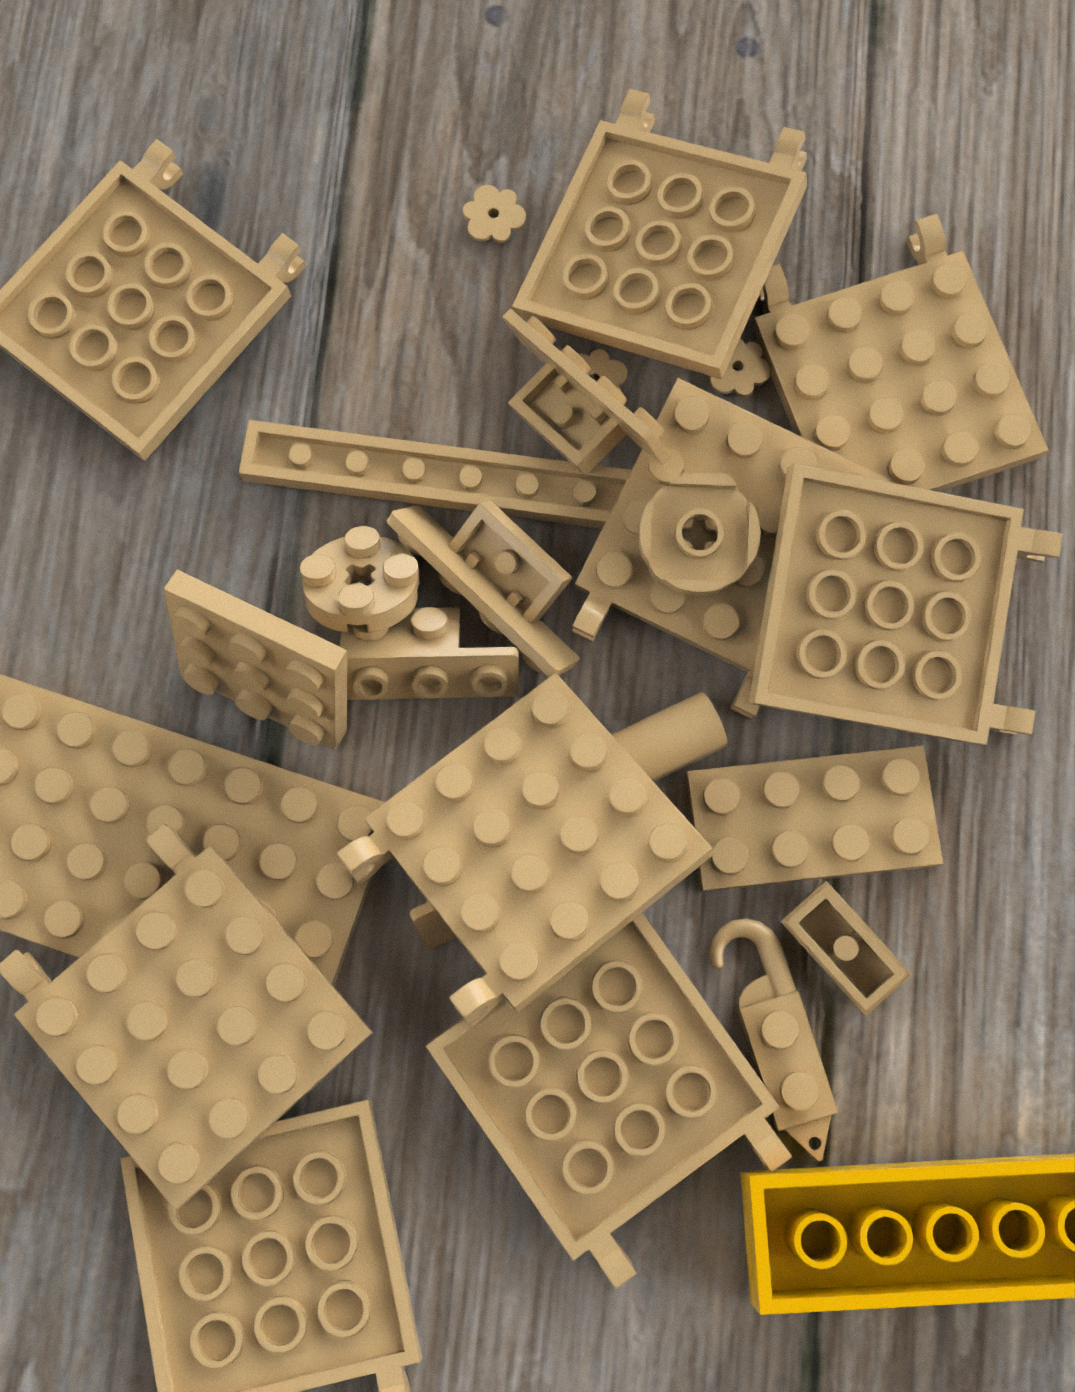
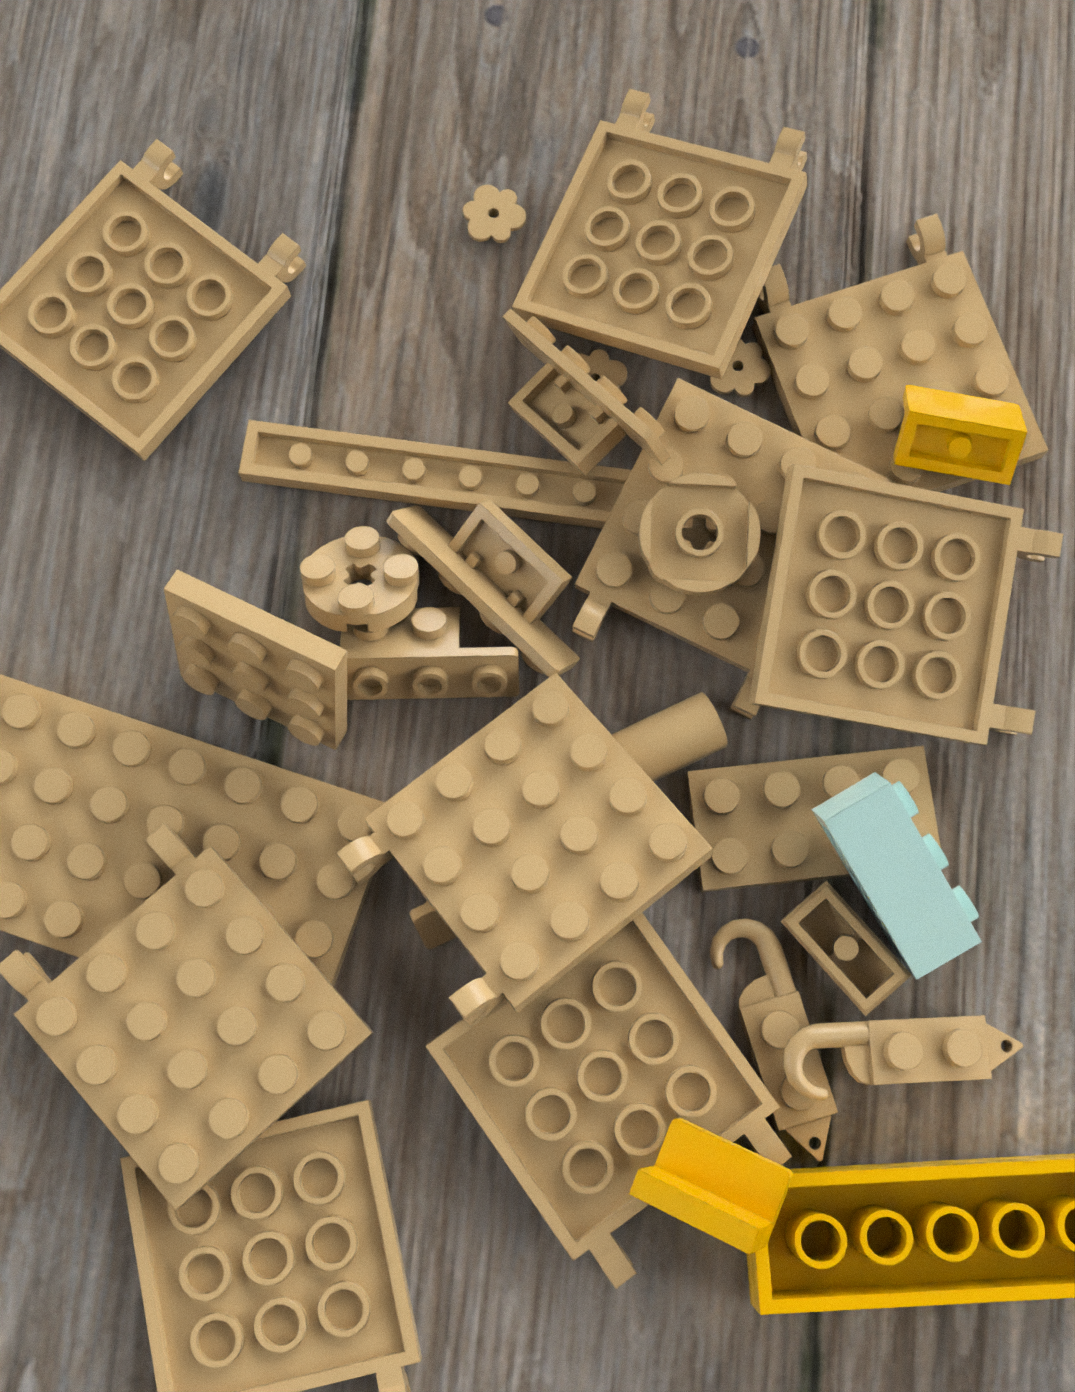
(715, 1186): none -> yellow panel
(899, 873): none -> light aqua brick
(902, 1050): none -> tan plate
(960, 435): none -> yellow panel

